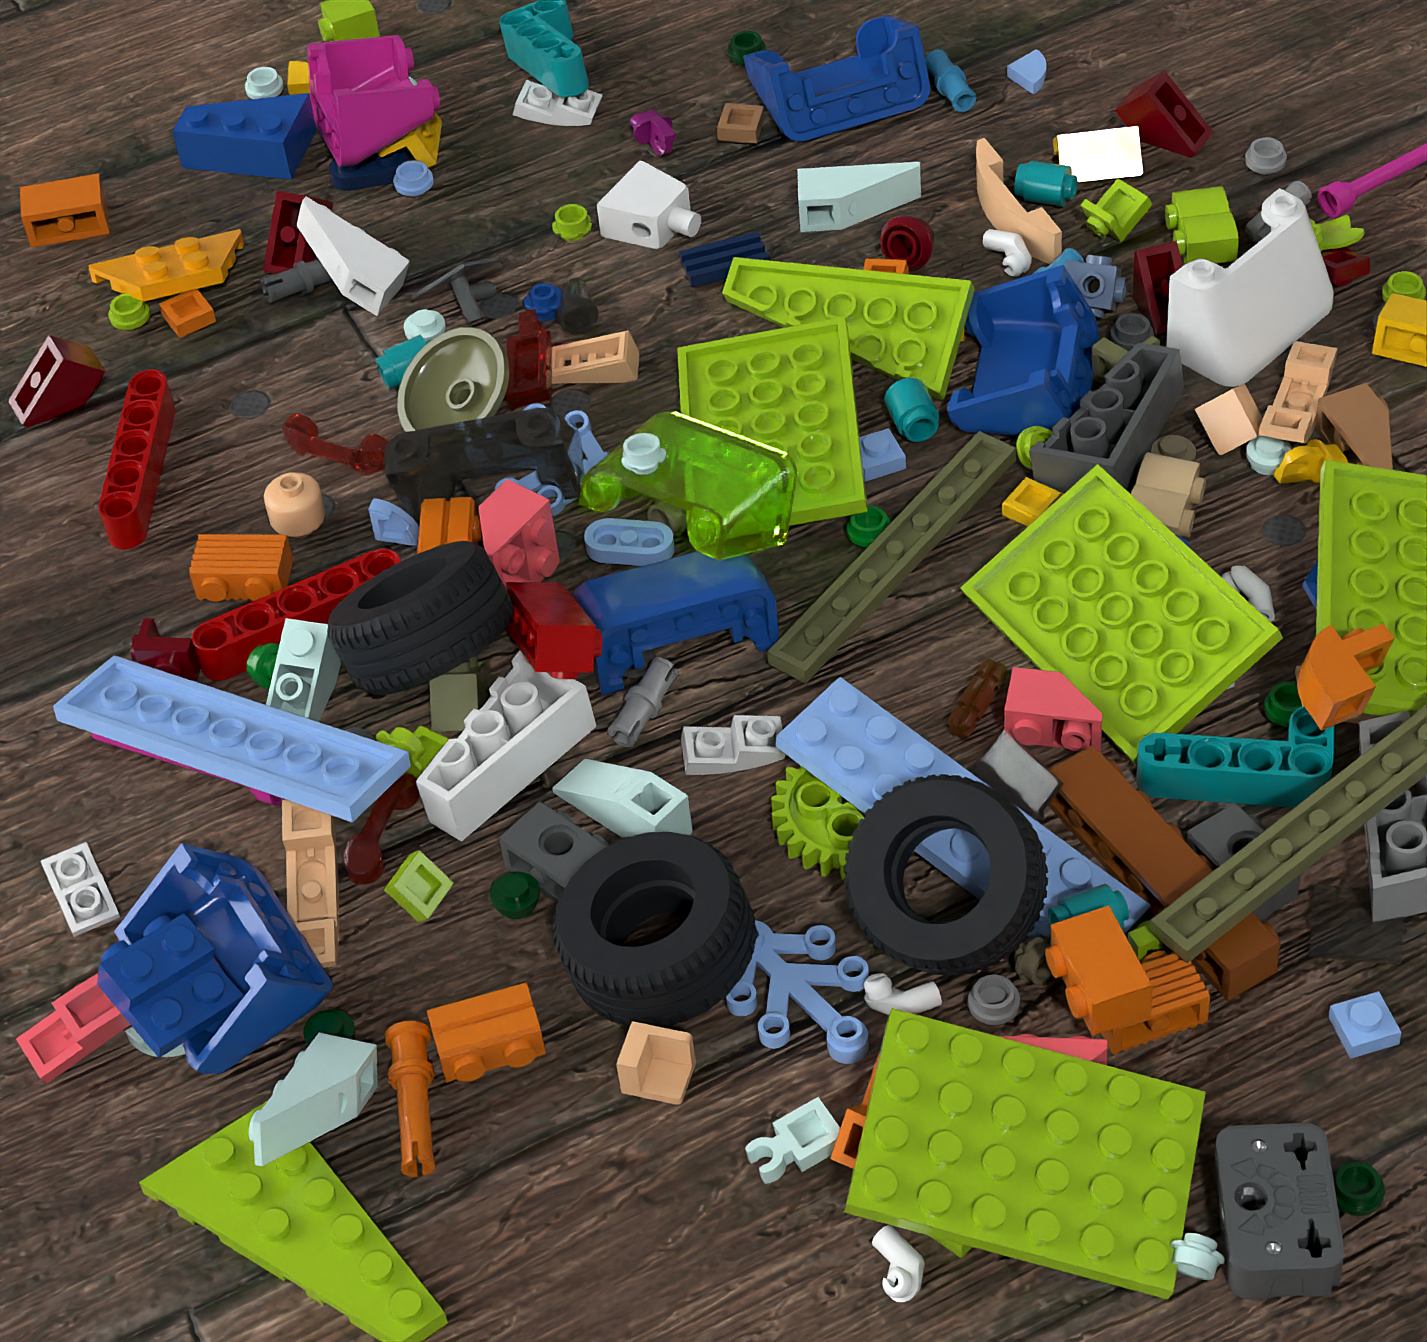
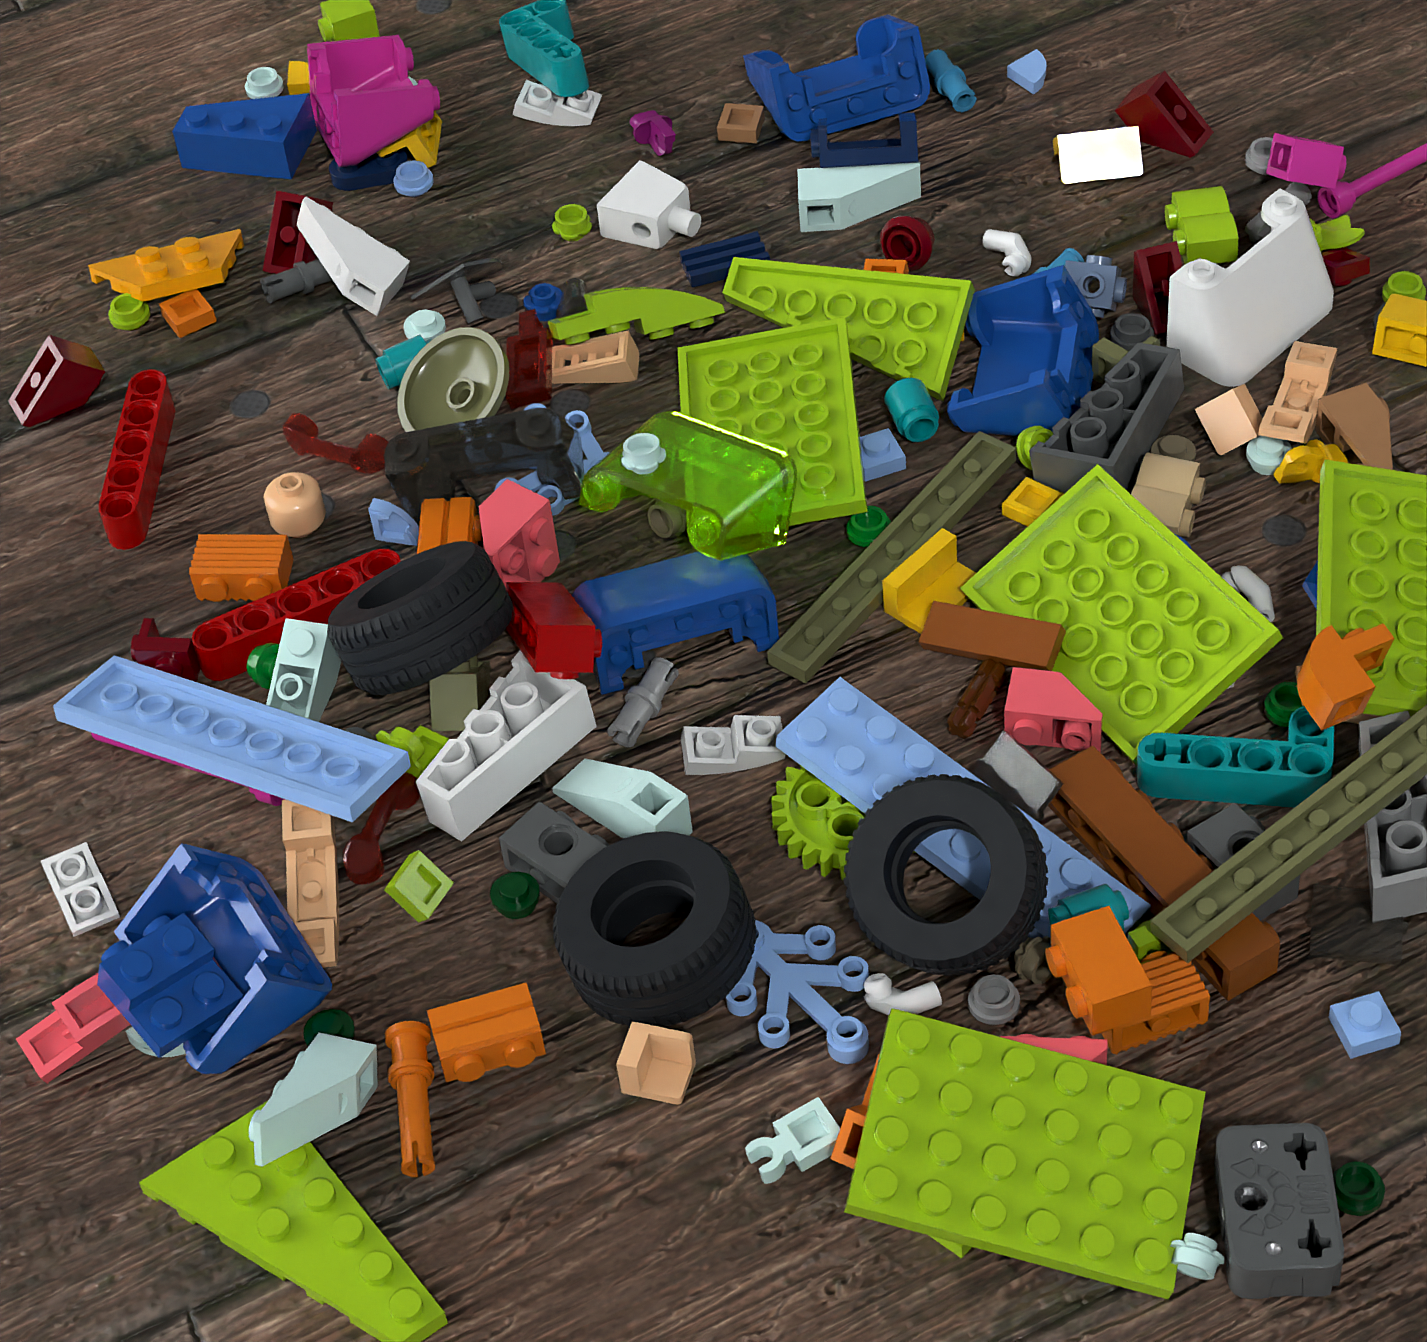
(64, 210): orange brick -> none
(628, 541): light blue plate -> none
(651, 309): none -> lime slope
(743, 44): dark green plate -> none
(866, 151): none -> dark blue panel
(905, 1267): white arm -> none
(924, 578): none -> yellow panel
(992, 636): none -> dark orange tile
(1006, 214): light nougat slope -> none
(1045, 183): teal brick -> none
(1116, 211): lime bracket -> none
(1306, 161): none -> dark pink brick

